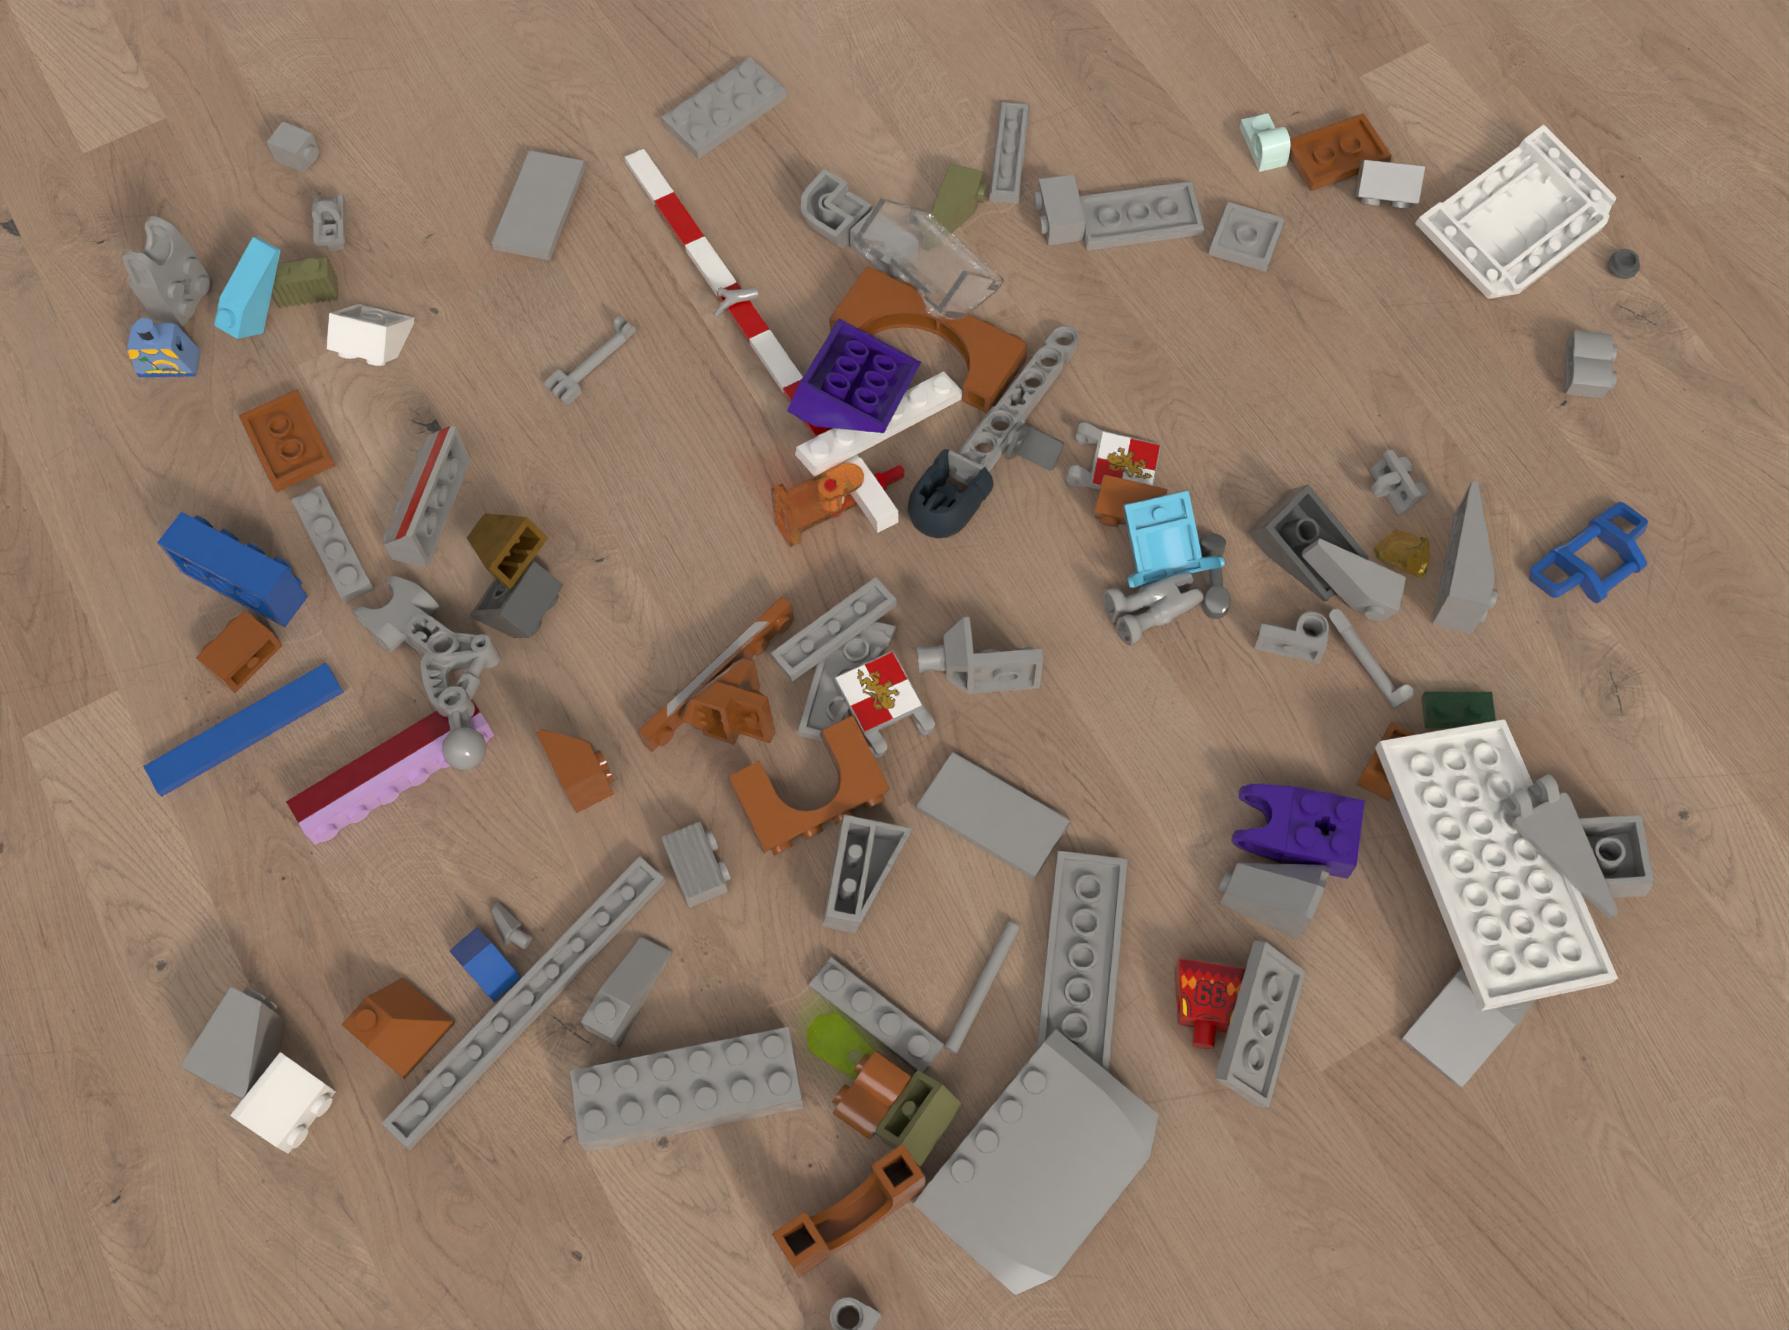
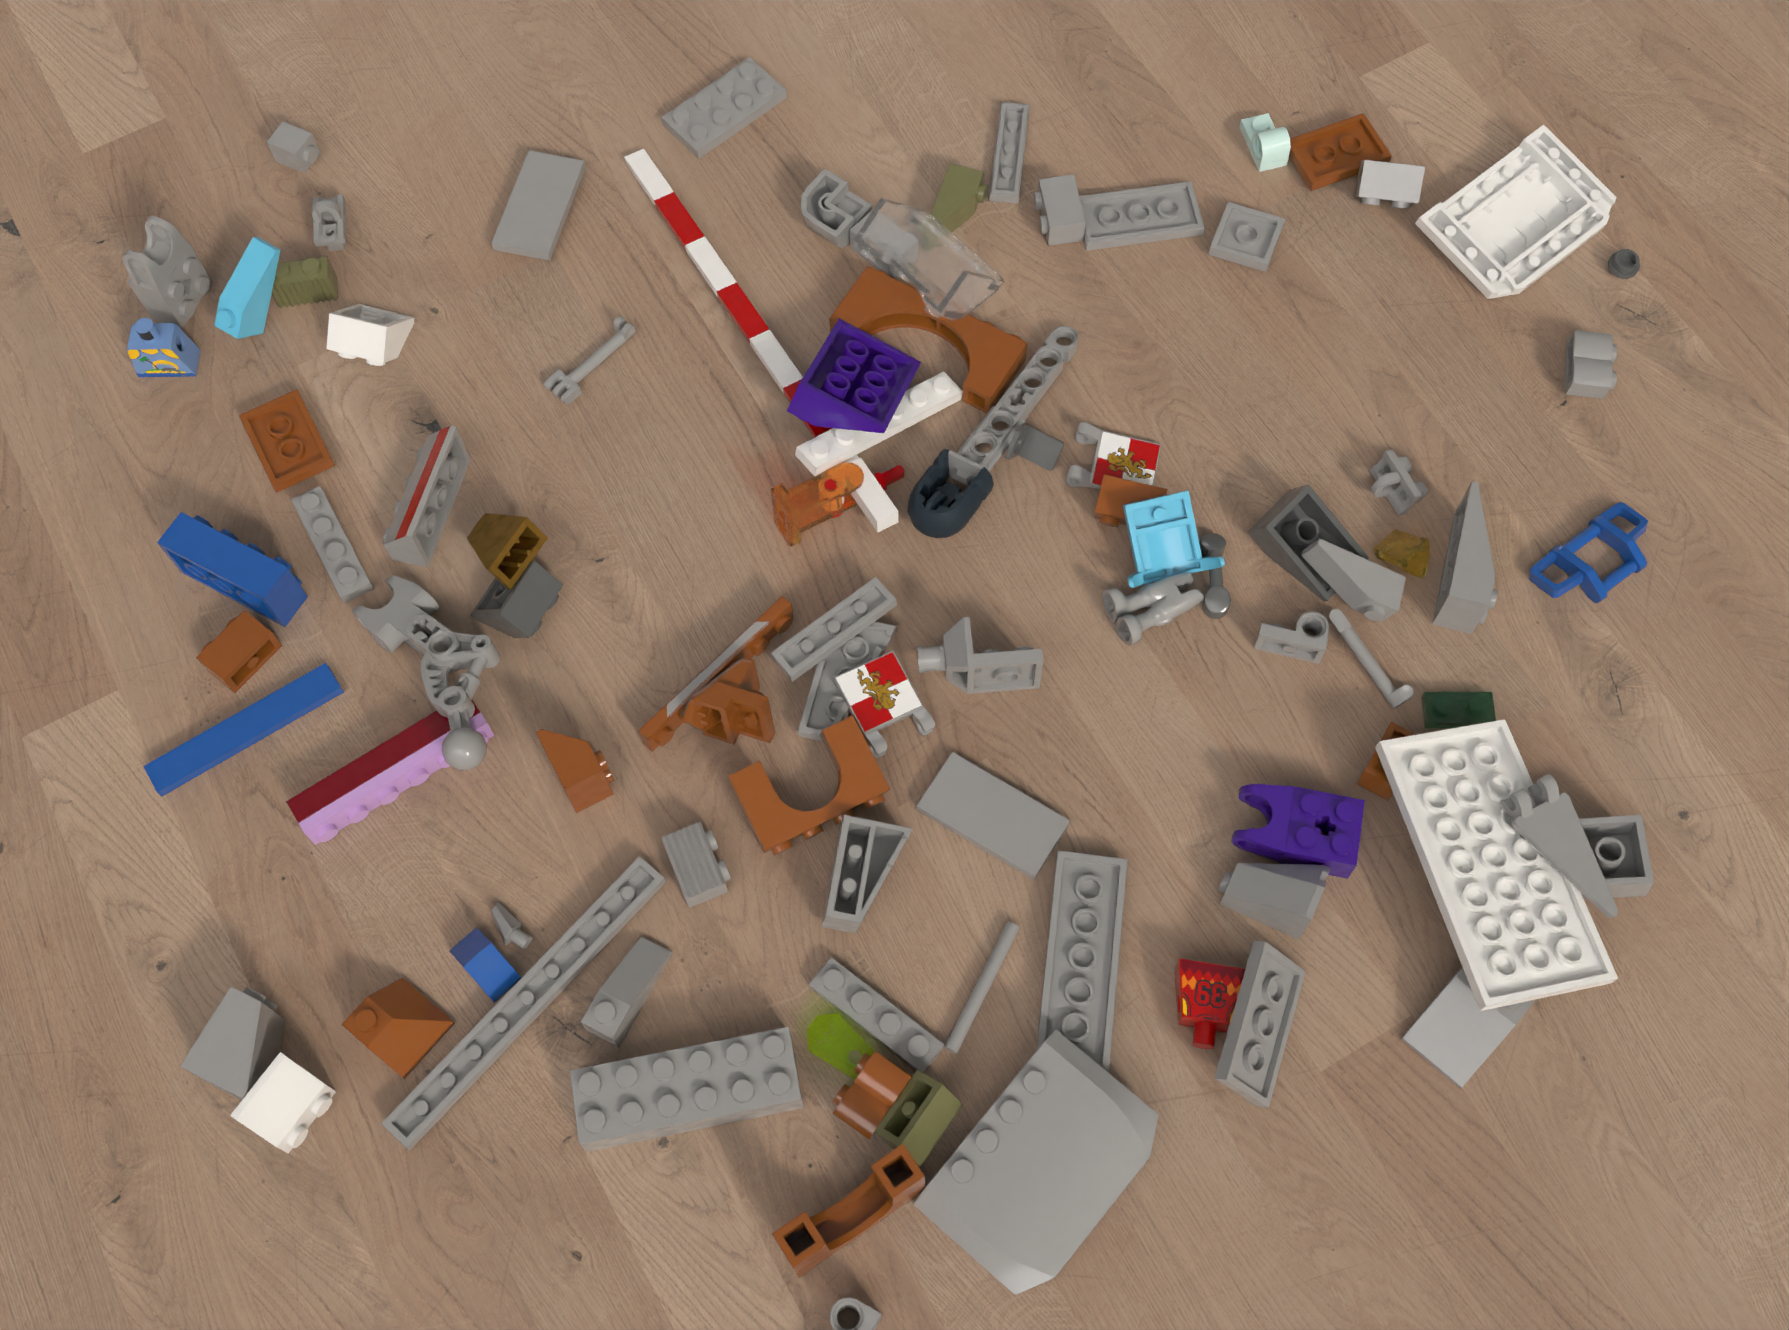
(735, 296): light grey bar -> none

